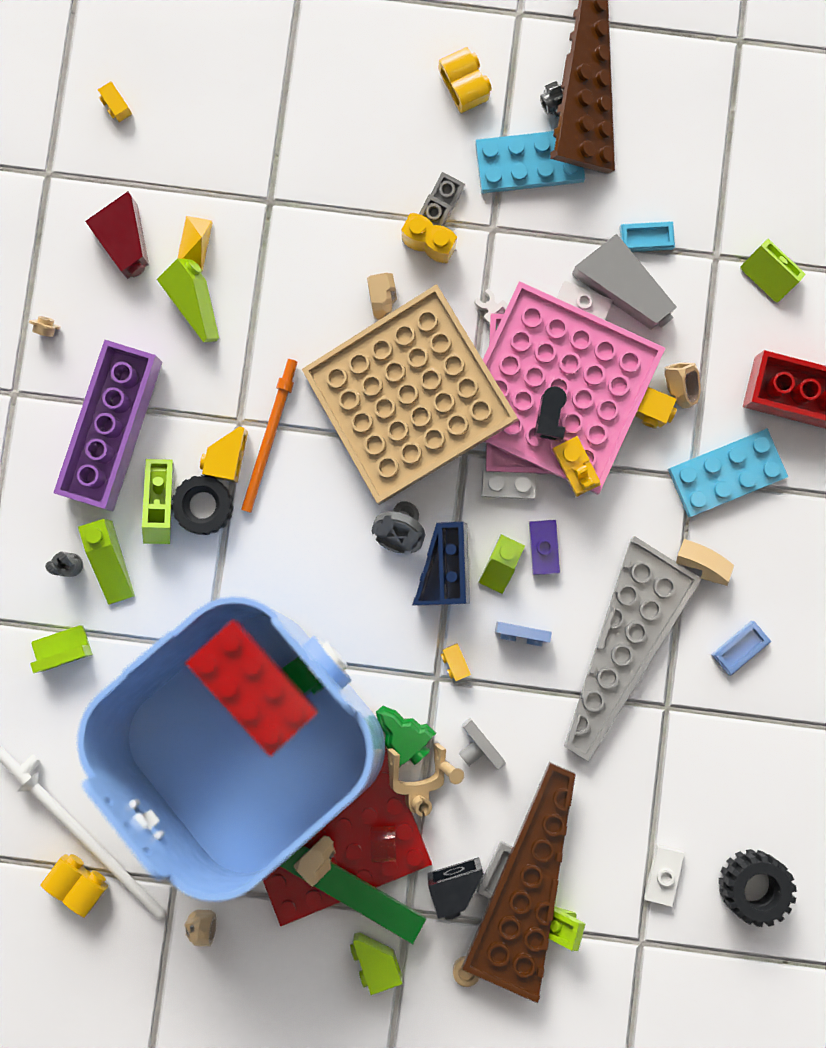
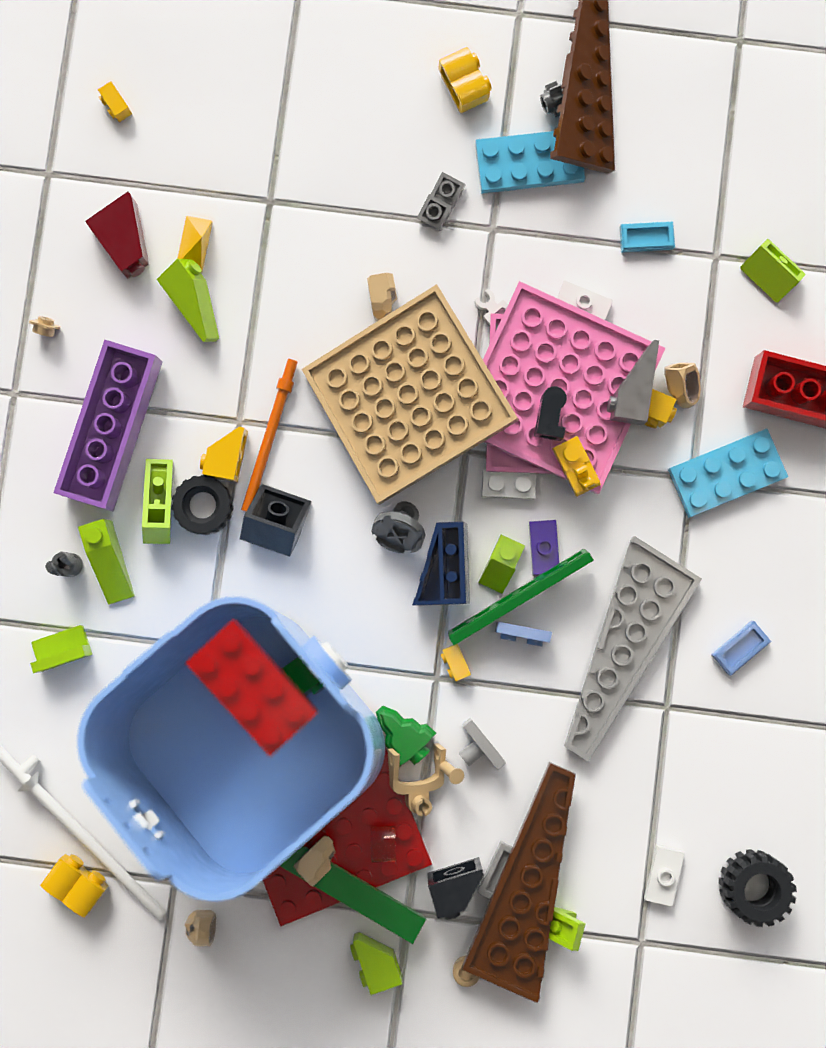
(275, 520): none -> black slope
(422, 236): yellow brick -> none
(519, 596): none -> green tile
(621, 277): light grey slope -> none
(633, 396): none -> flat silver slope
(713, 565): tan slope -> none

